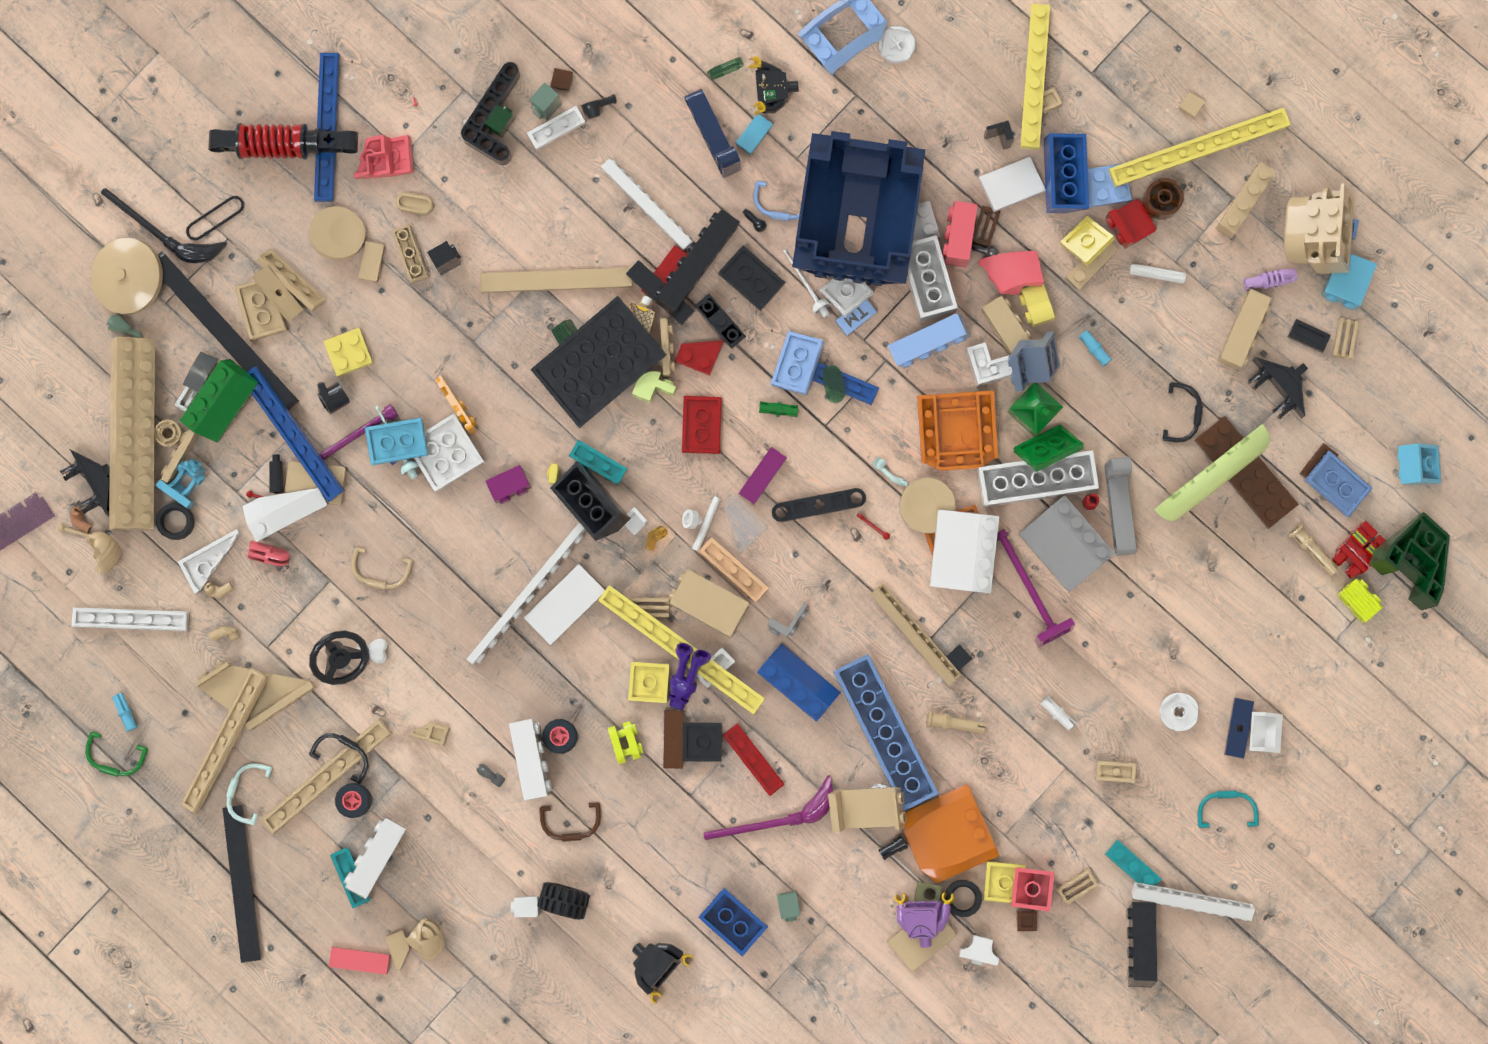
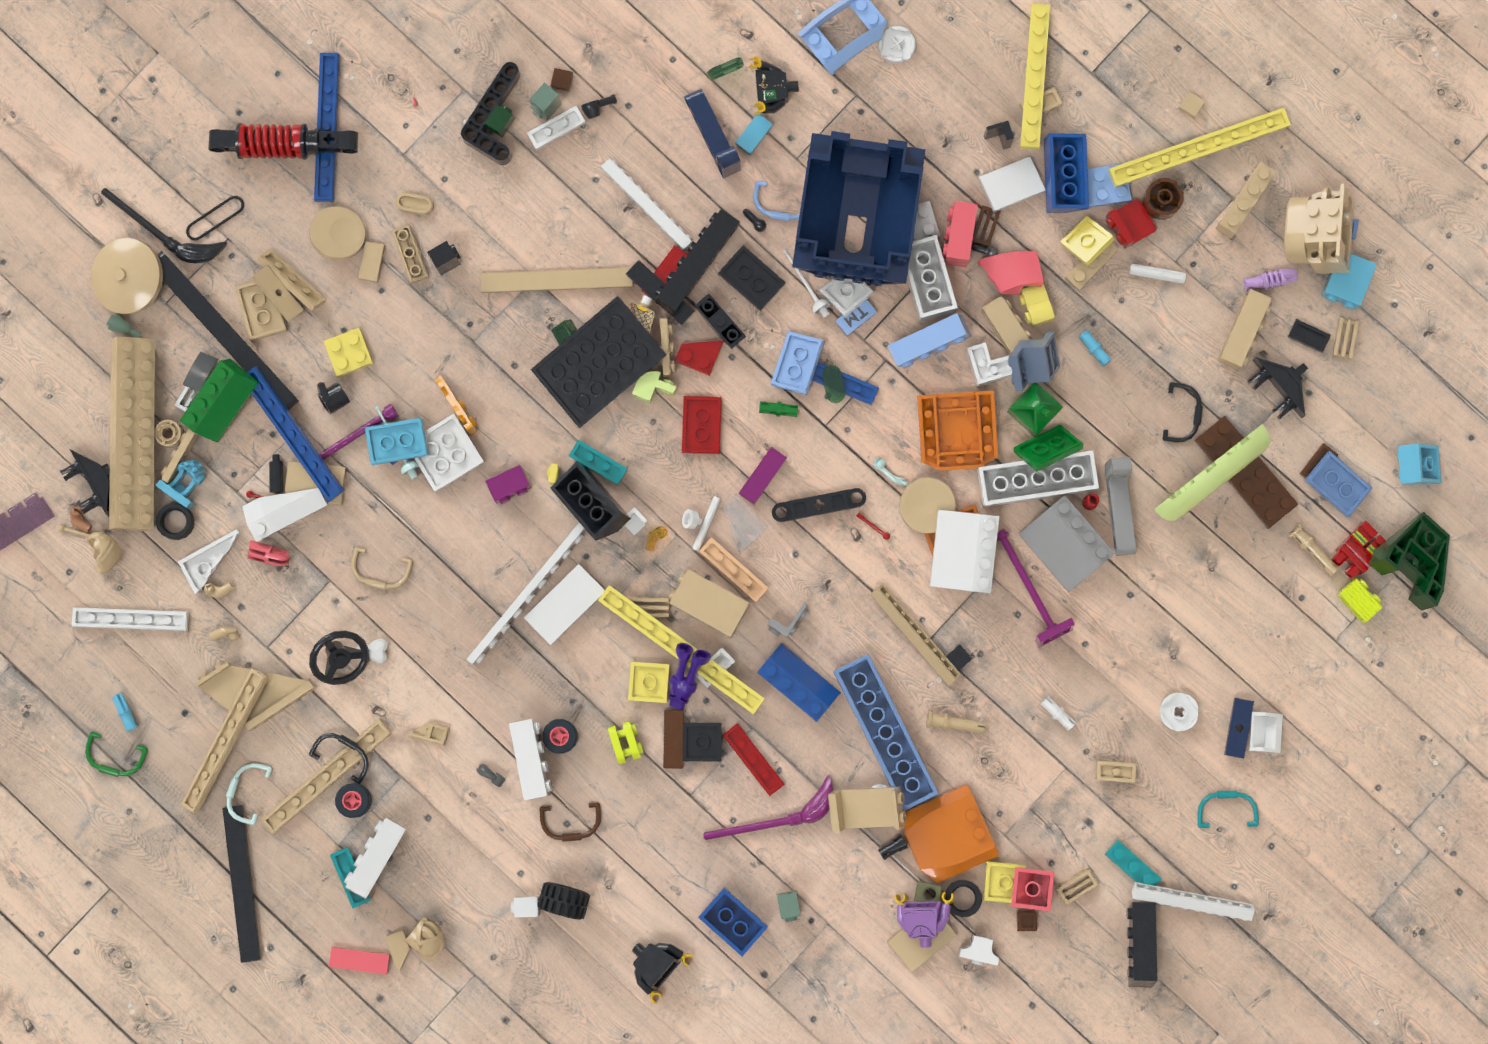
(385, 157): coral slope -> none

